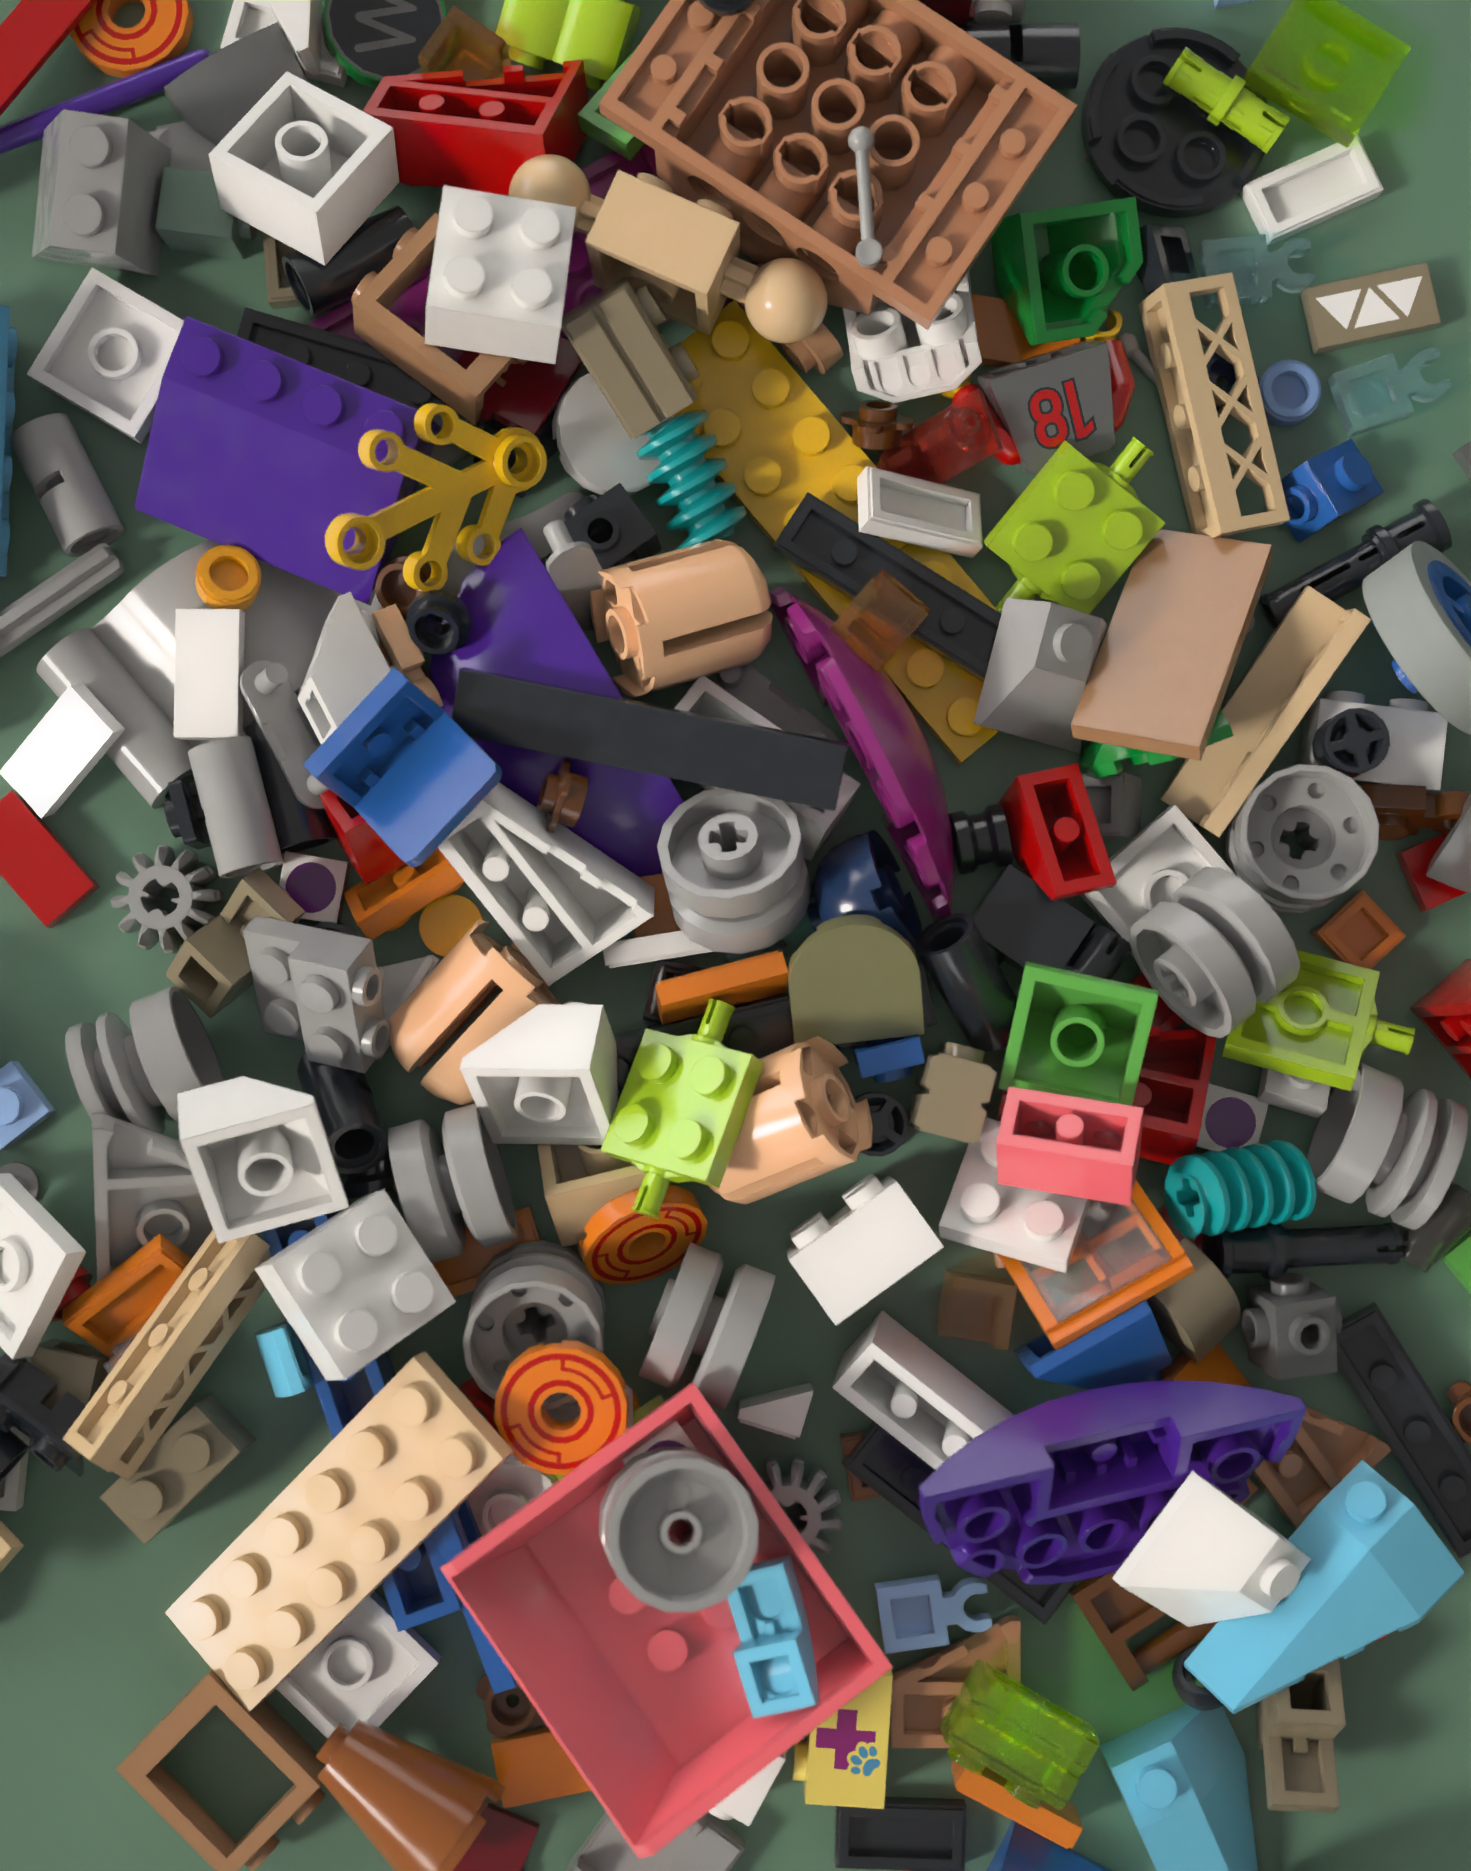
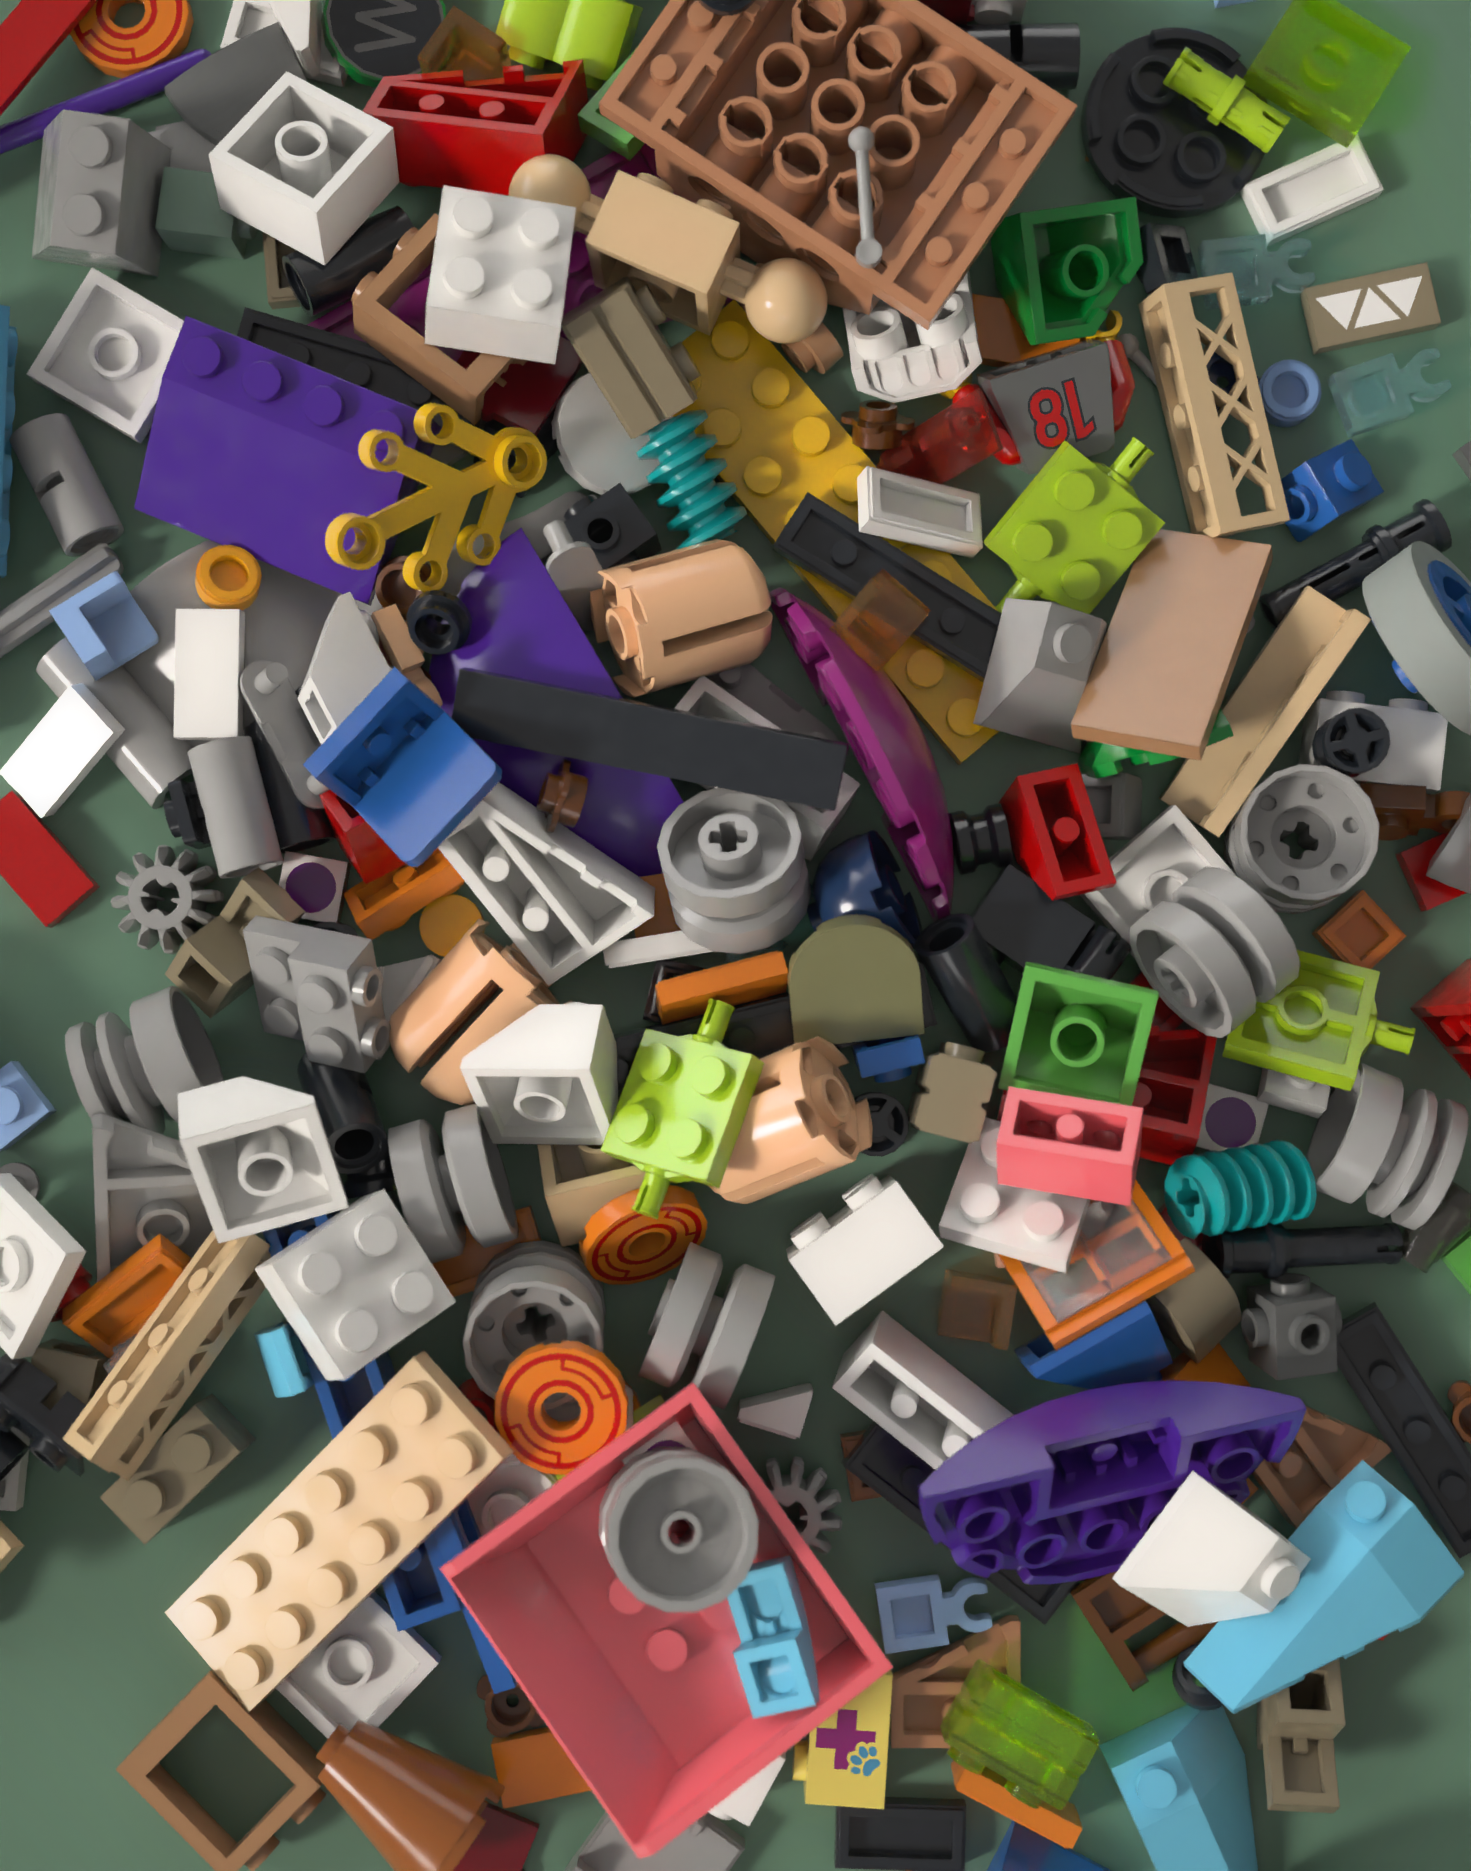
(105, 625): none -> light blue panel

